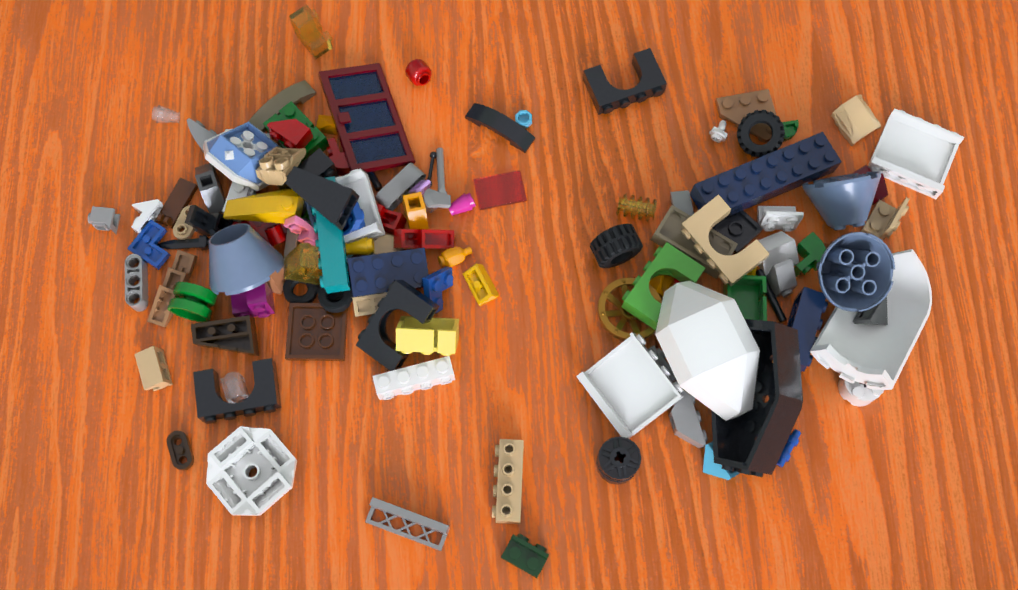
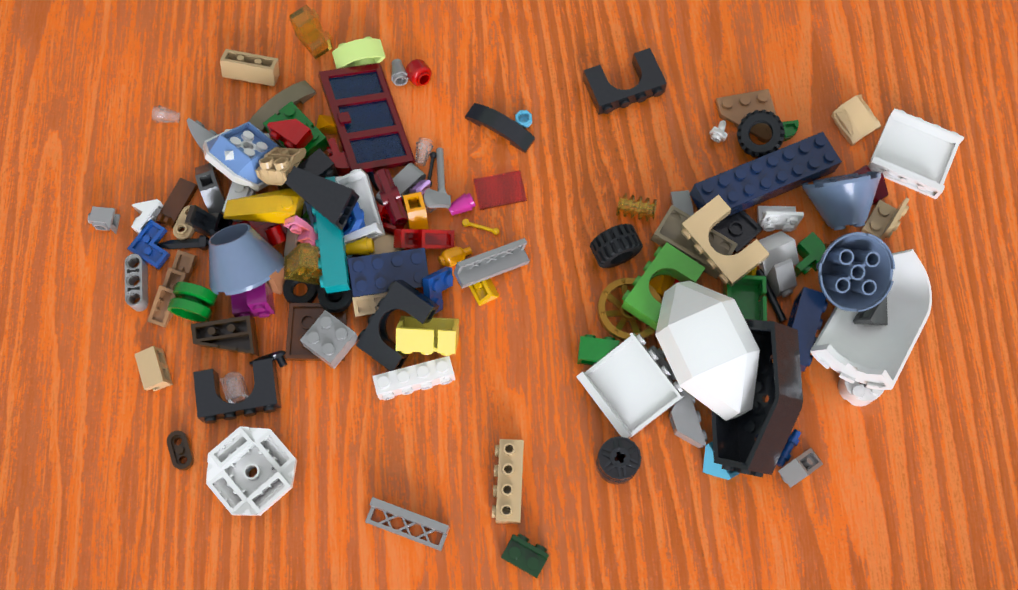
(249, 67): none -> tan brick
(279, 356): none -> black bar
(329, 339): none -> light grey brick
(358, 53): none -> yellowish green brick
(390, 197): none -> dark red piece
(398, 74): none -> light grey cone
(423, 150): none -> clear cone
(466, 223): none -> yellow hinge
(491, 263): none -> light grey fence
(594, 349): none -> green slope
(800, 467): none -> light grey slope

